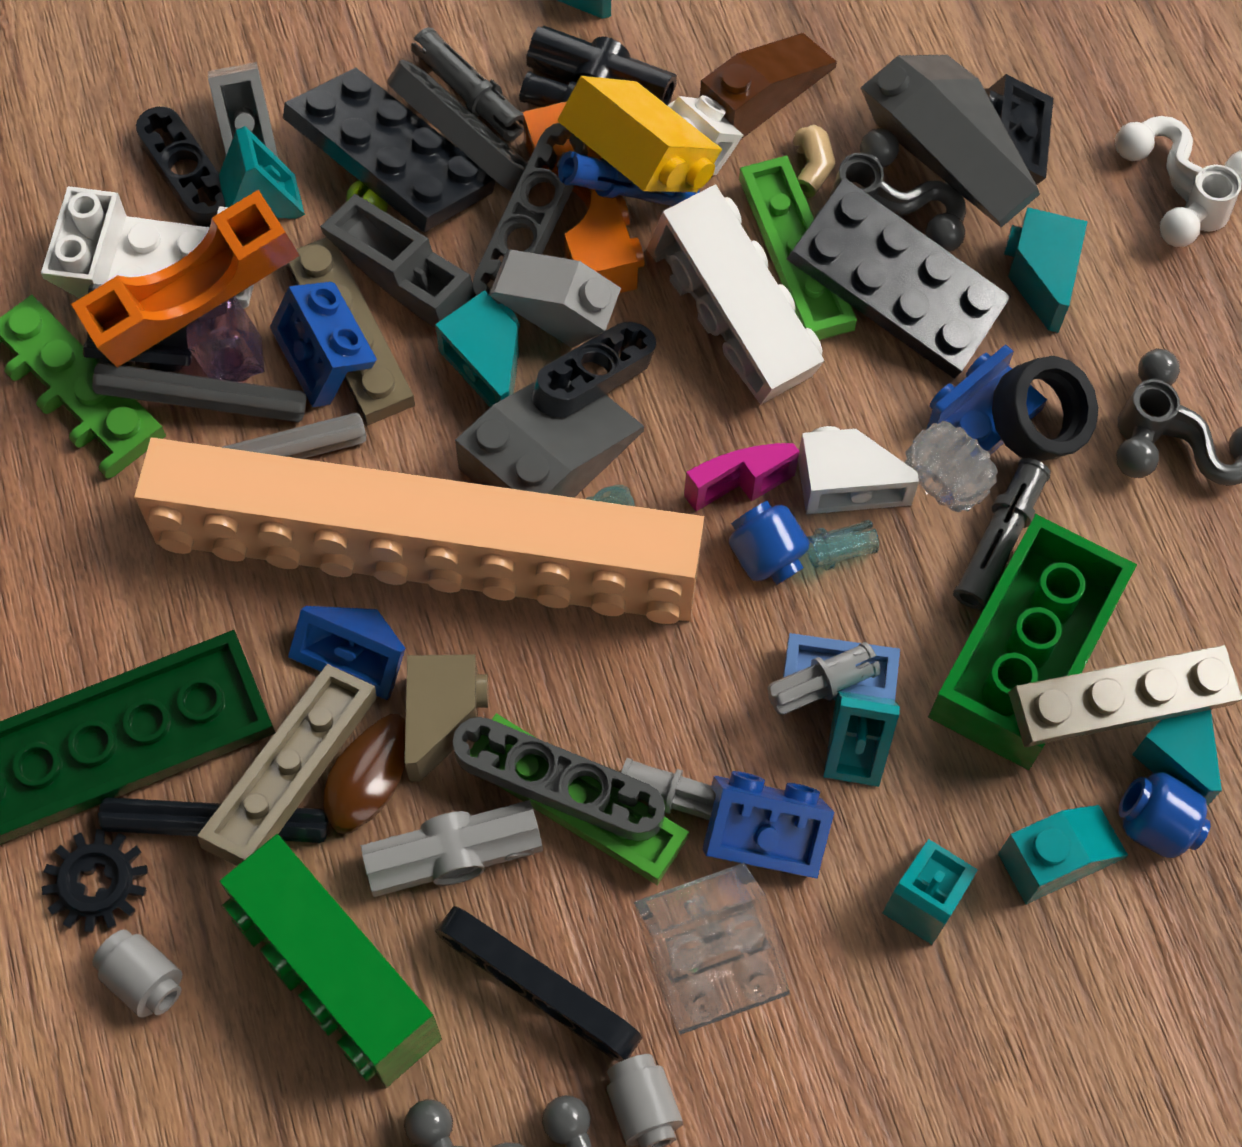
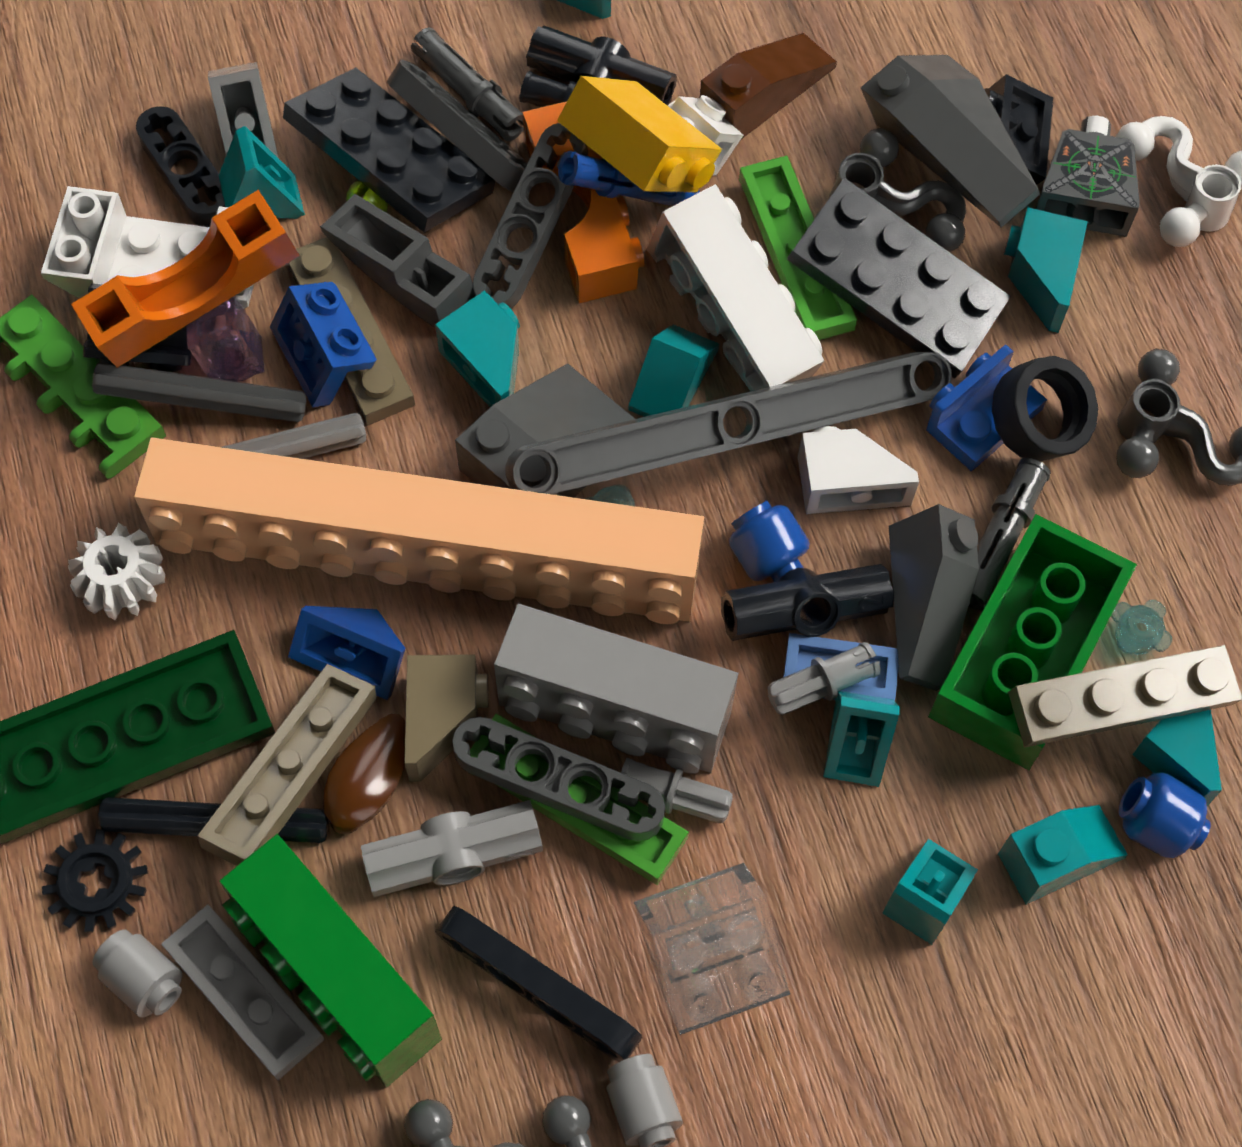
(121, 589): none -> white gear
(243, 992): none -> light grey plate
(556, 295): light grey slope -> none
(587, 387): black beam -> none
(614, 689): none -> light grey brick
(672, 371): none -> teal slope
(699, 428): none -> dark grey beam
(751, 468): dark pink slope -> none
(768, 825): blue bracket -> none
(816, 146): tan arm -> none
(832, 598): none -> black piece
(842, 544): clear light blue pin -> none
(932, 586): none -> dark grey slope
(951, 466): clear gear -> none
(1093, 178): none -> torso
(1135, 641): none -> clear light blue plate

